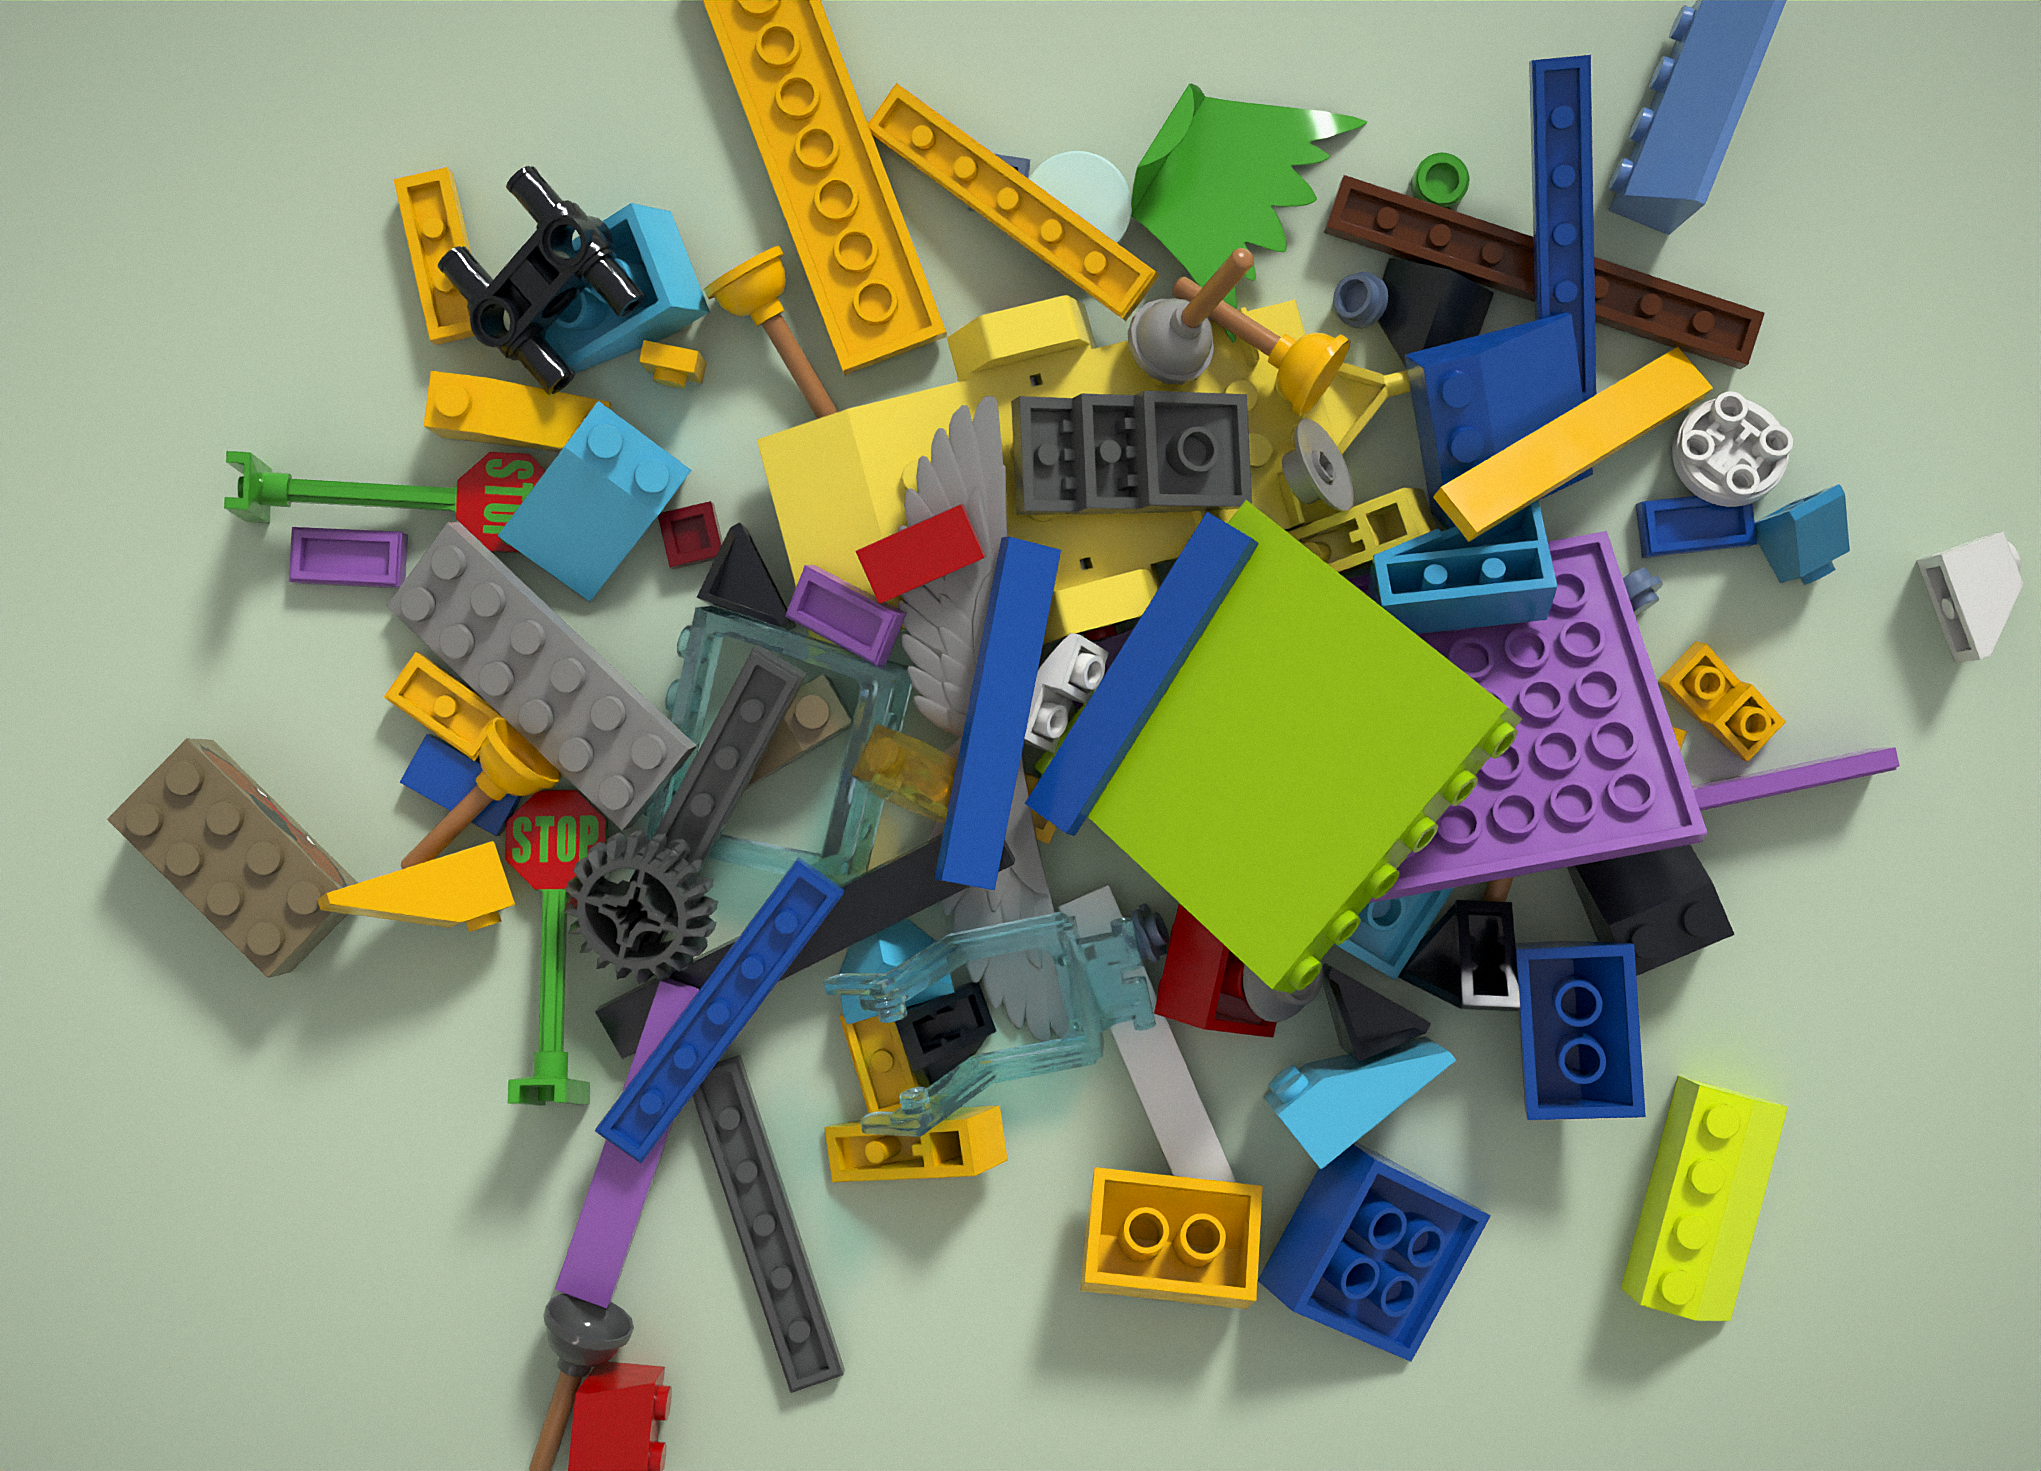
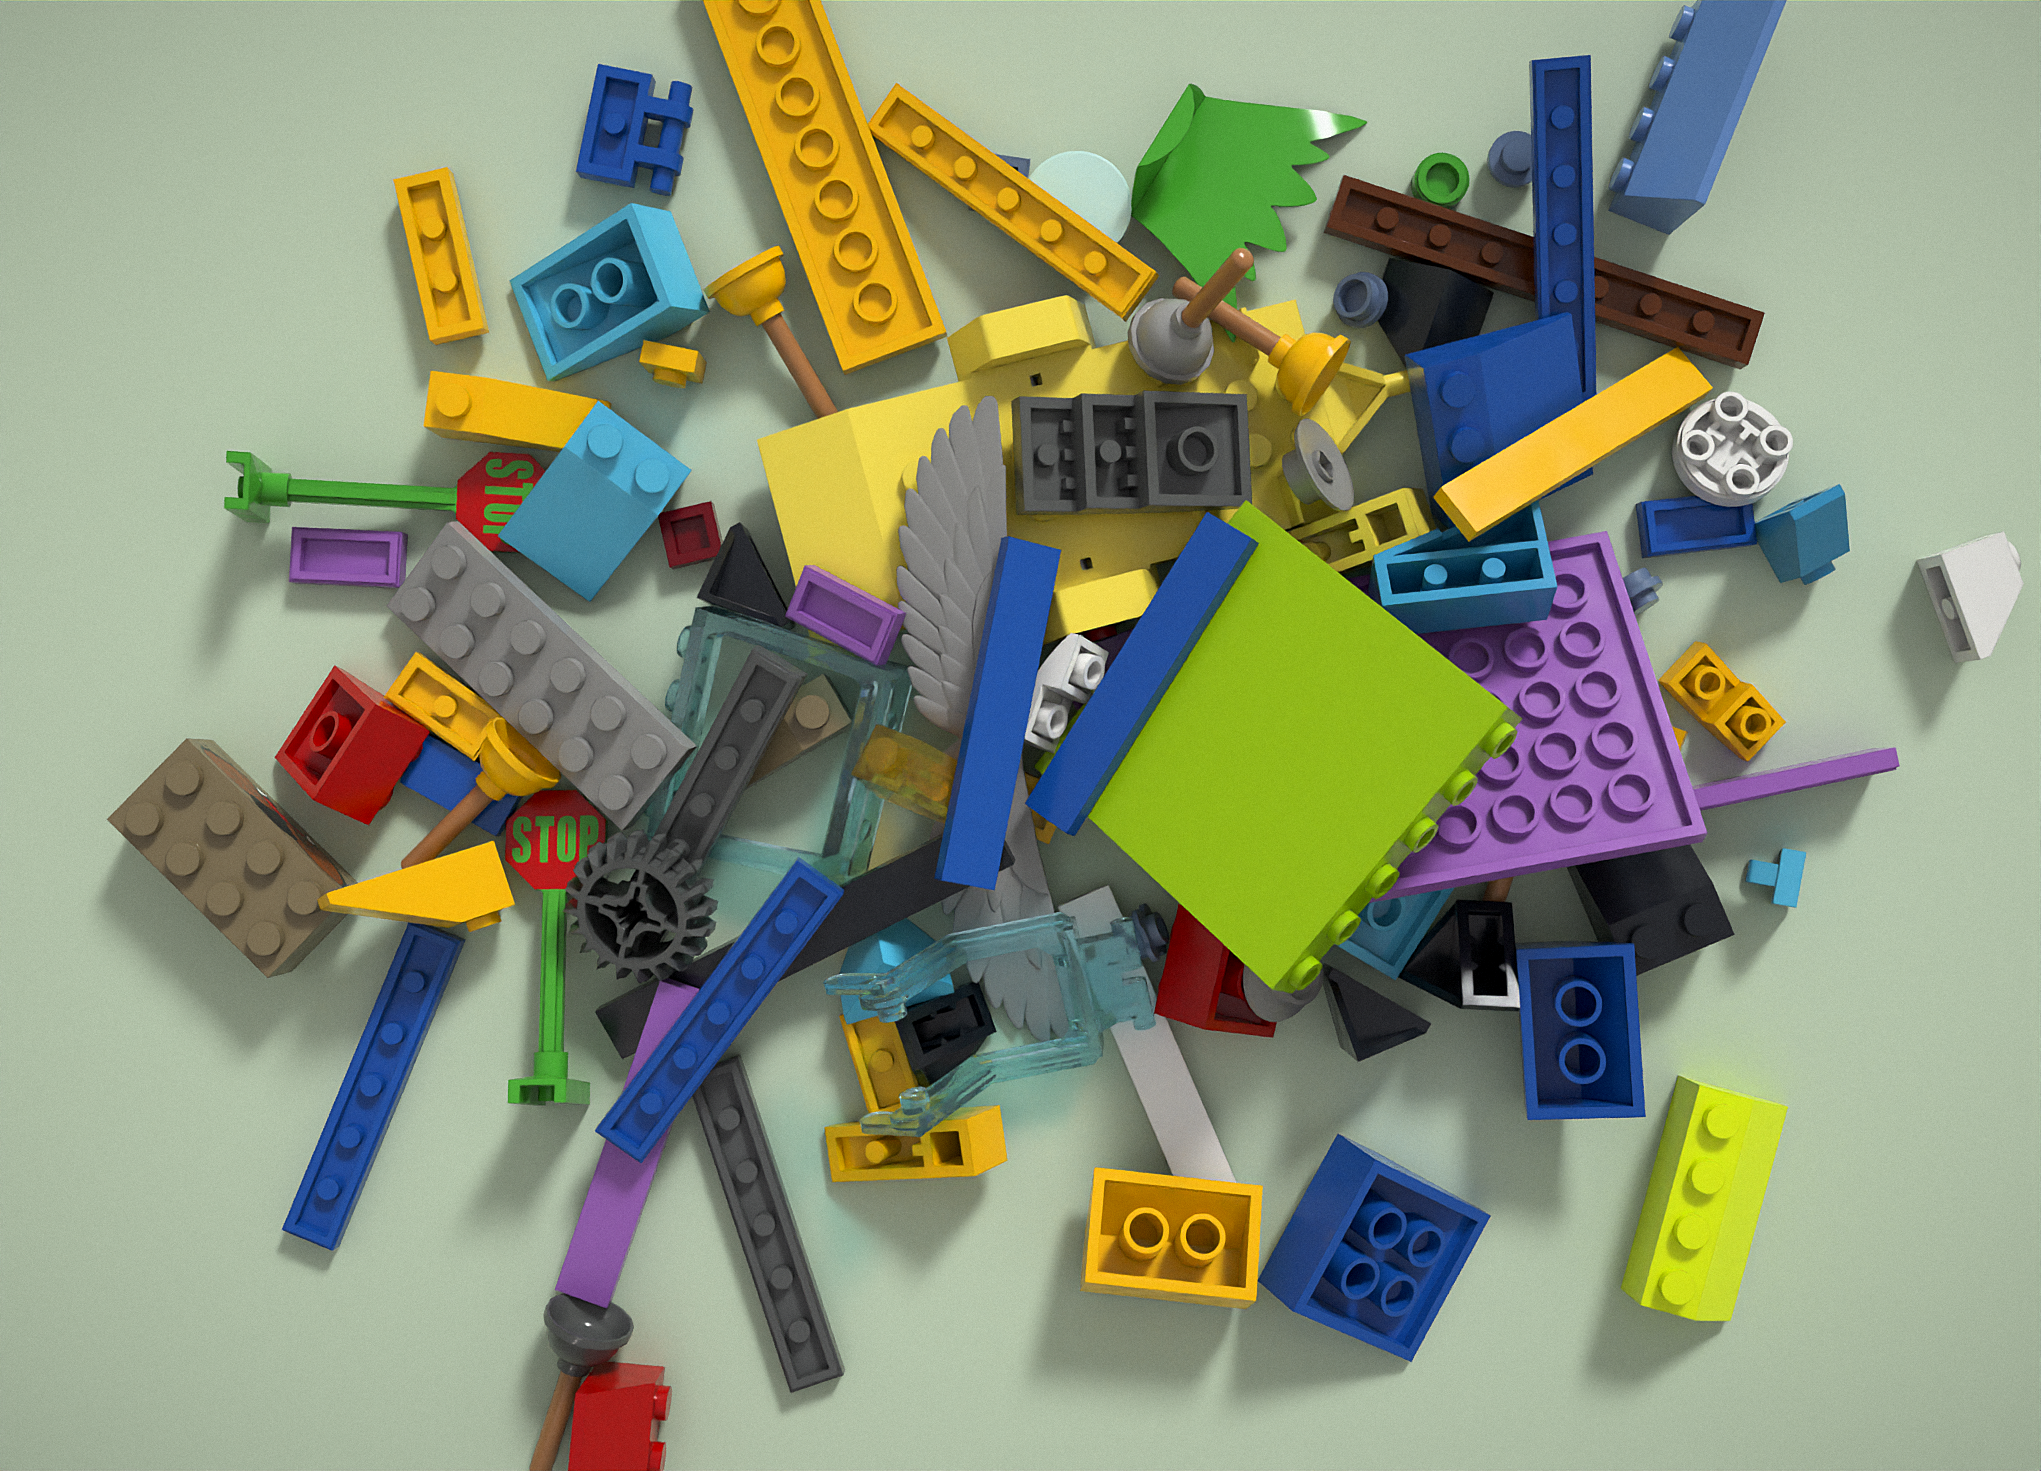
(351, 747): none -> red slope
(373, 1085): none -> blue tile
(541, 280): black piece -> none
(618, 124): none -> blue plate
(920, 553): red tile -> none
(1341, 1099): medium azure slope -> none
(1511, 159): none -> sand blue plate
(1784, 876): none -> medium azure tile

